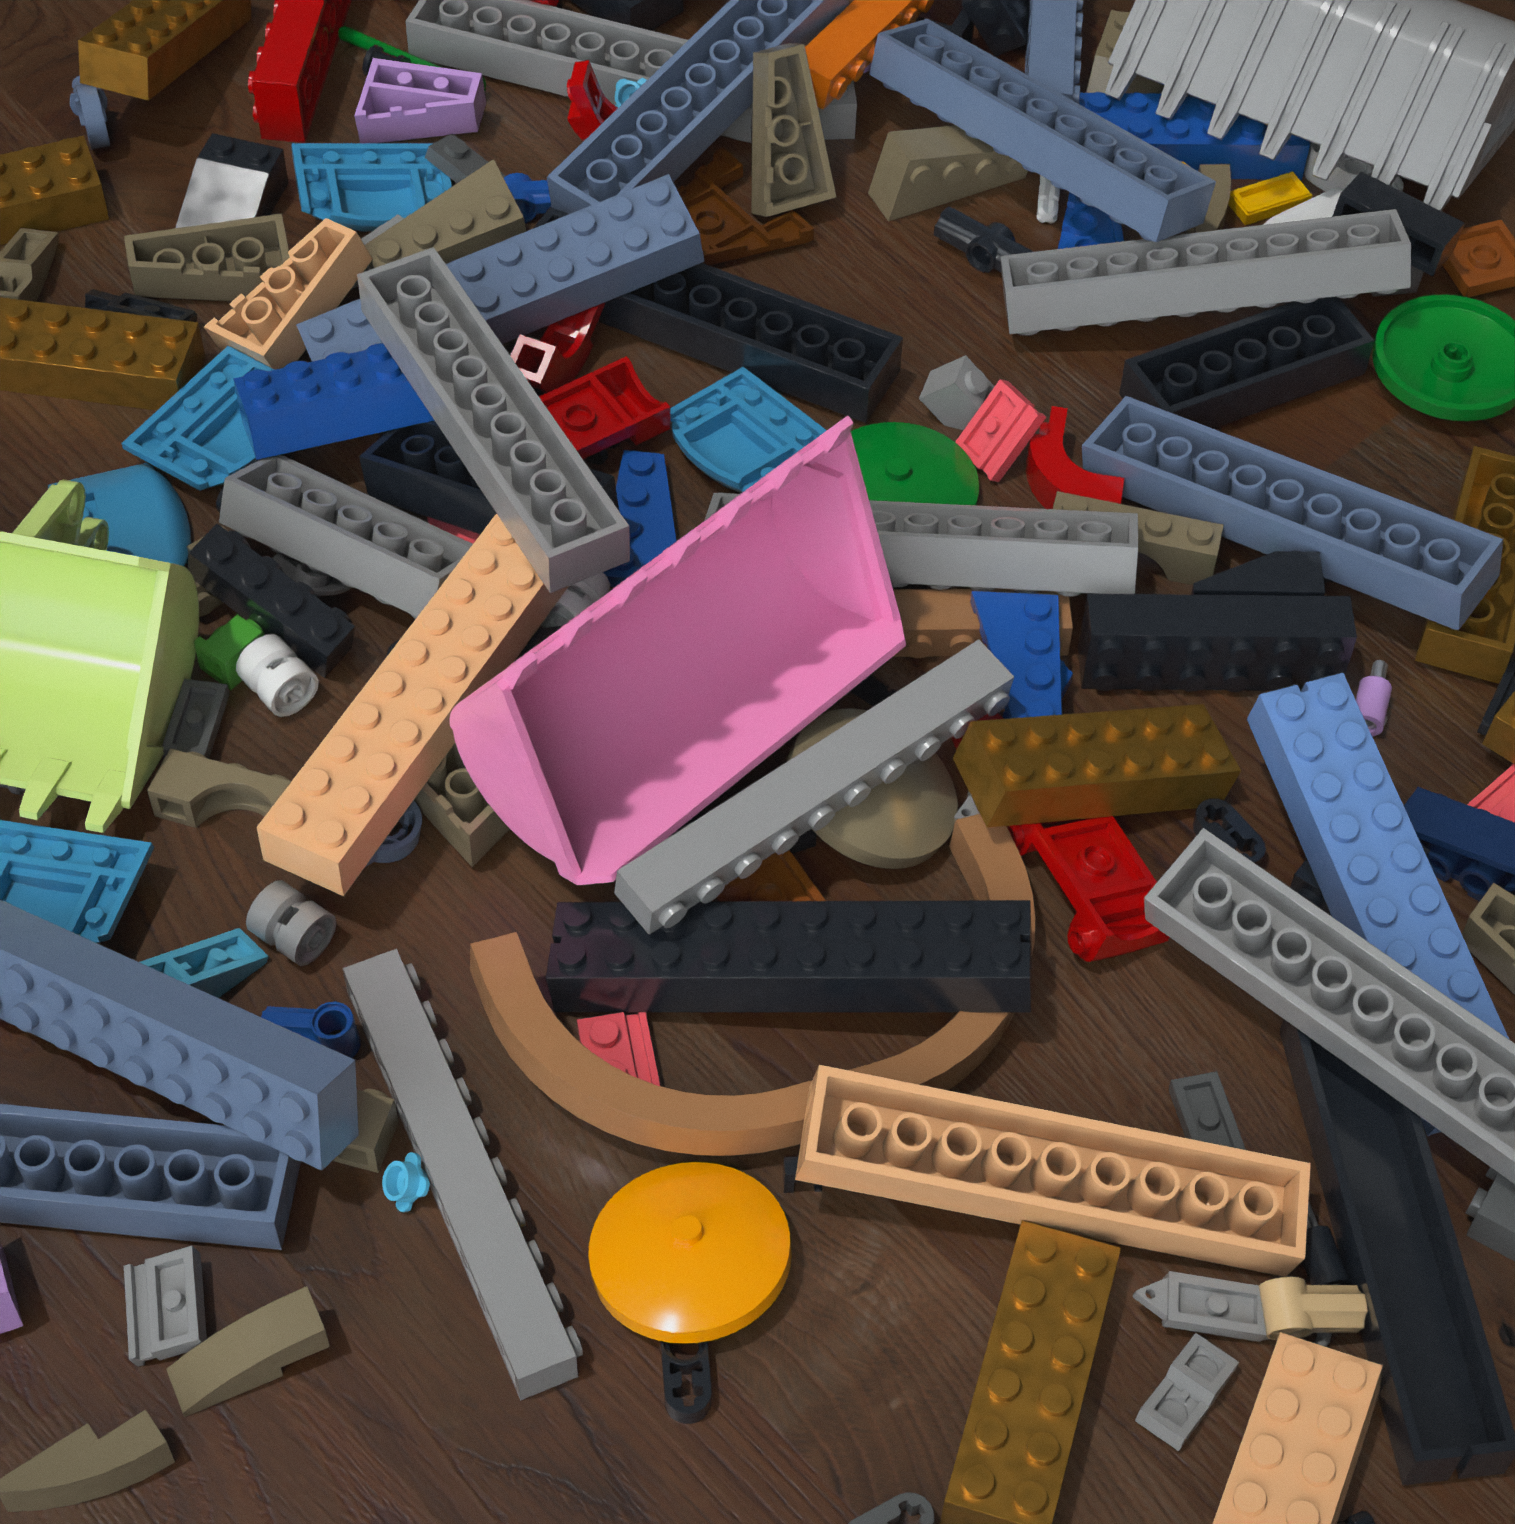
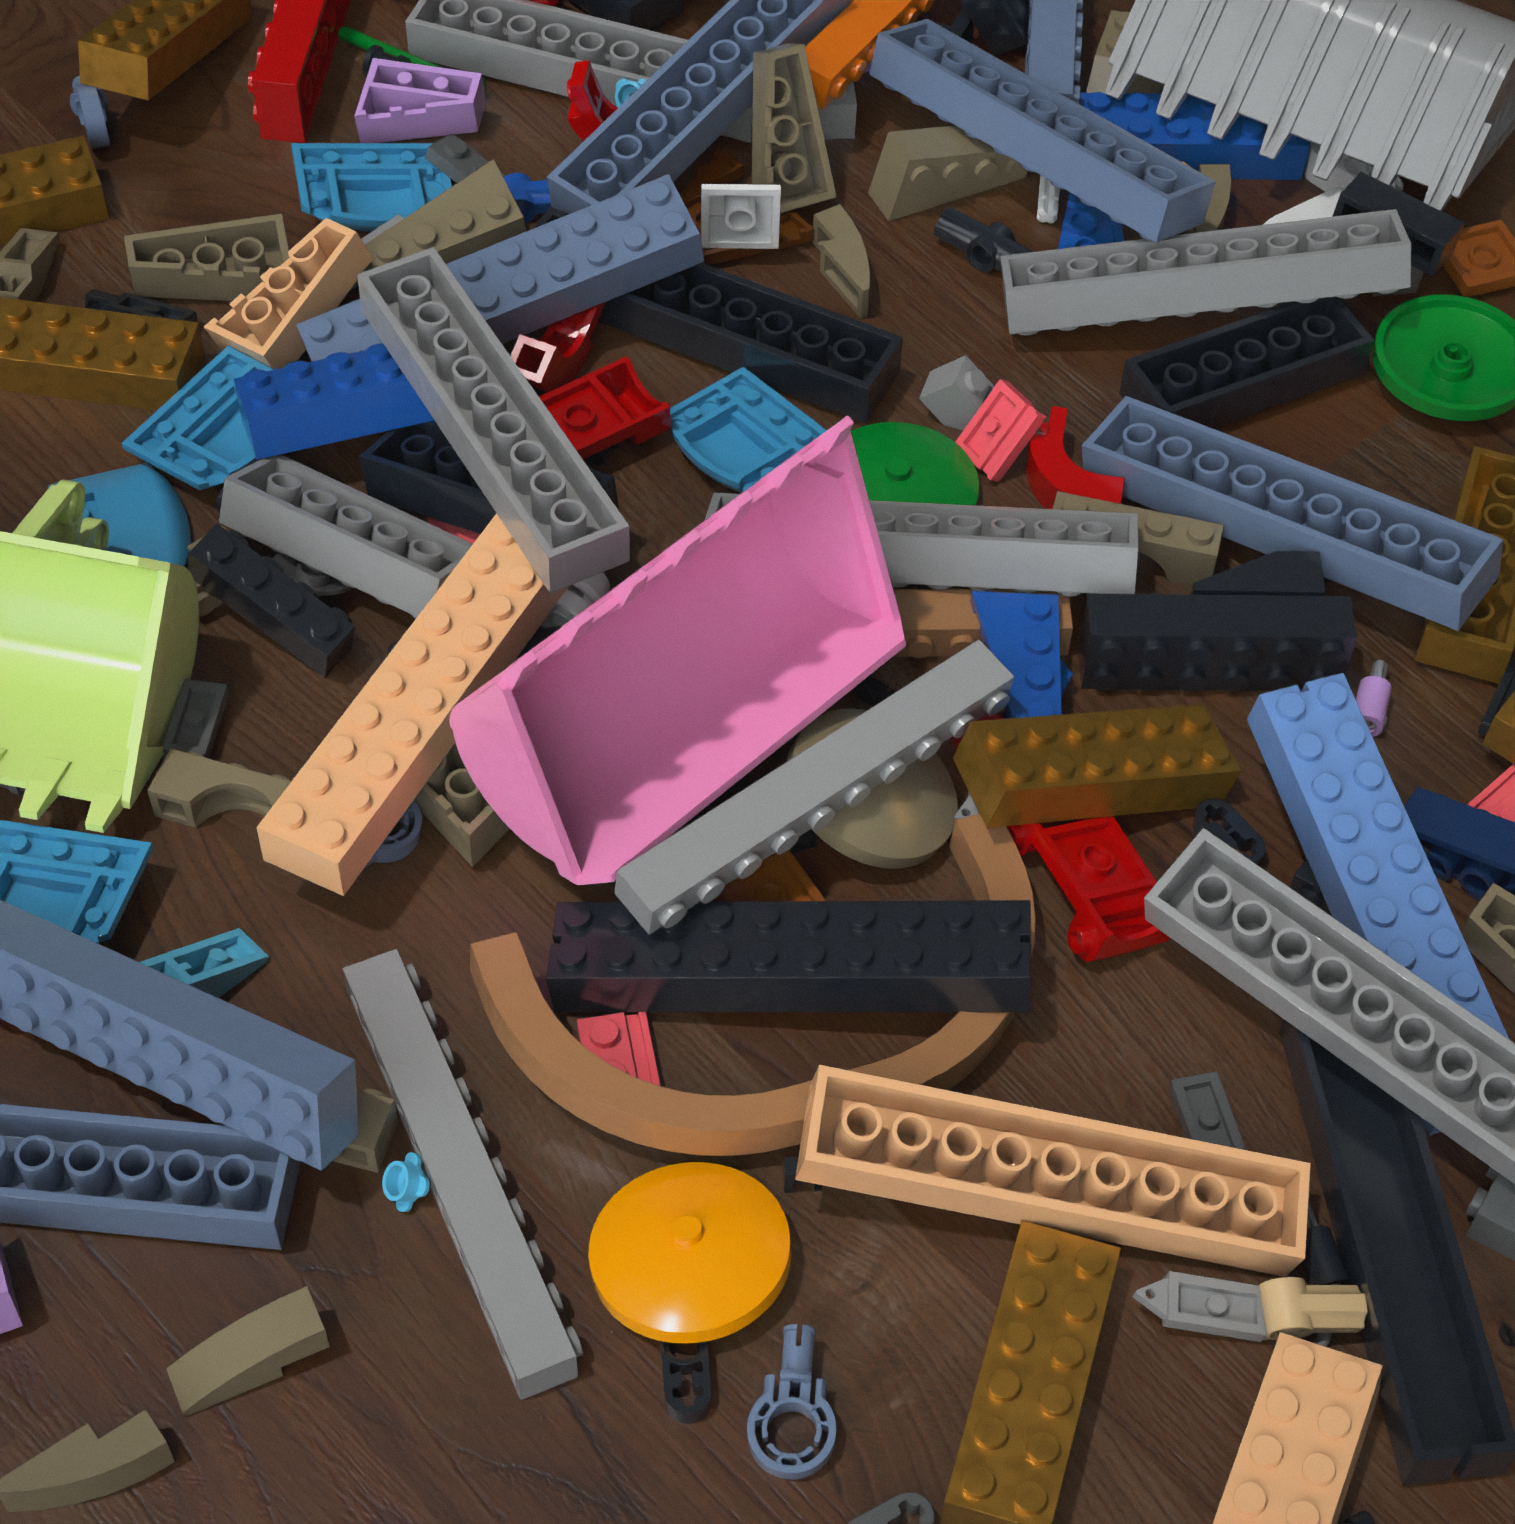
(164, 1305): light grey plate -> none
(221, 651): bright green brick -> none
(233, 182): slope -> none
(277, 675): white wheel -> none
(290, 922): light grey wheel -> none
(319, 1023): blue piece -> none
(647, 509): blue wing -> none
(740, 216): none -> white slope
(794, 1377): none -> sand blue pin
(843, 257): none -> dark tan slope
(1187, 1391): light grey slope -> none
(1268, 198): yellow tile -> none

